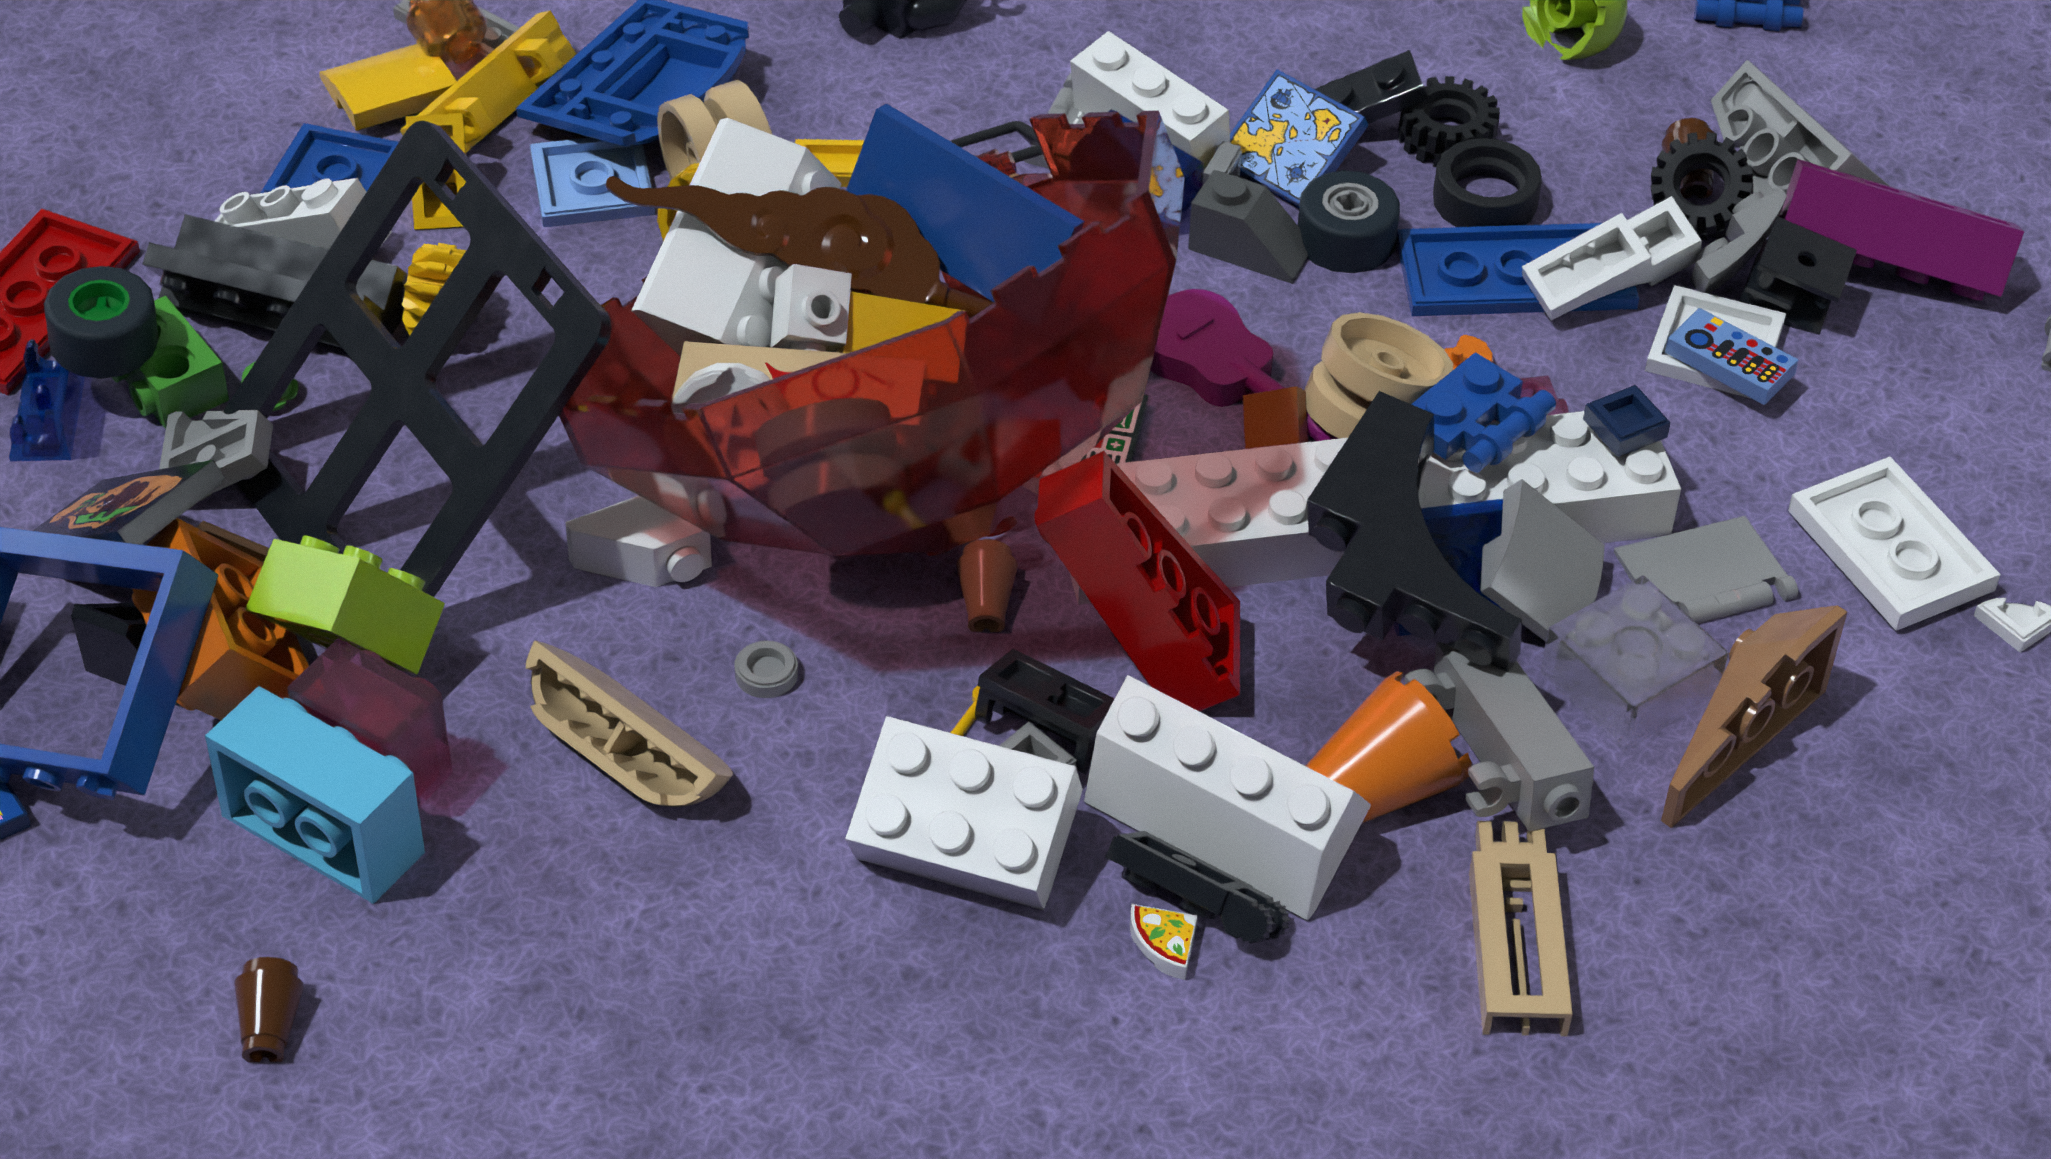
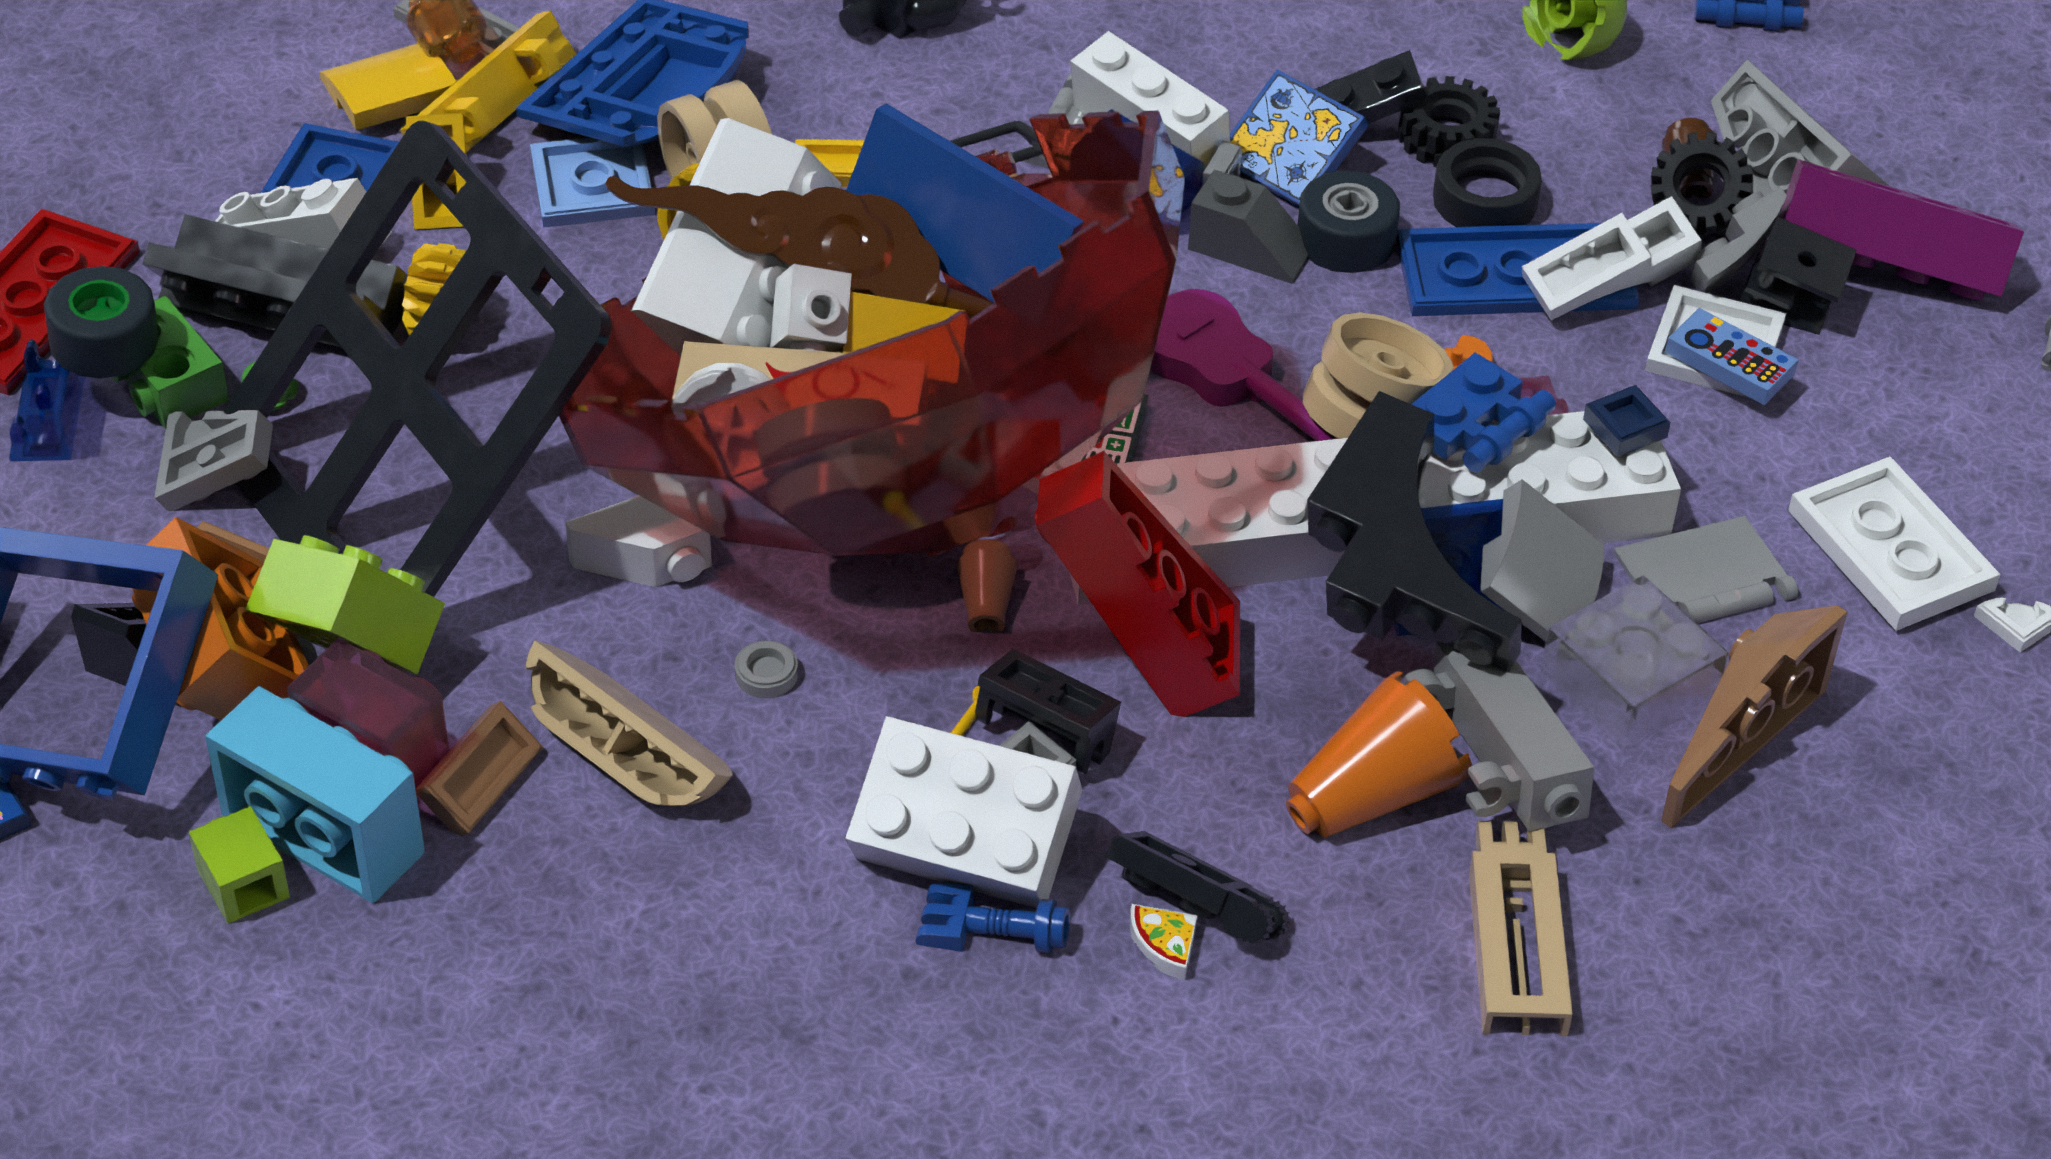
(135, 504): tile -> none
(239, 864): none -> lime brick
(267, 1006): reddish brown cone -> none
(478, 769): none -> medium nougat tile
(954, 915): none -> blue hinge
(1222, 796): white slope -> none
(1275, 417): dark orange tile -> none

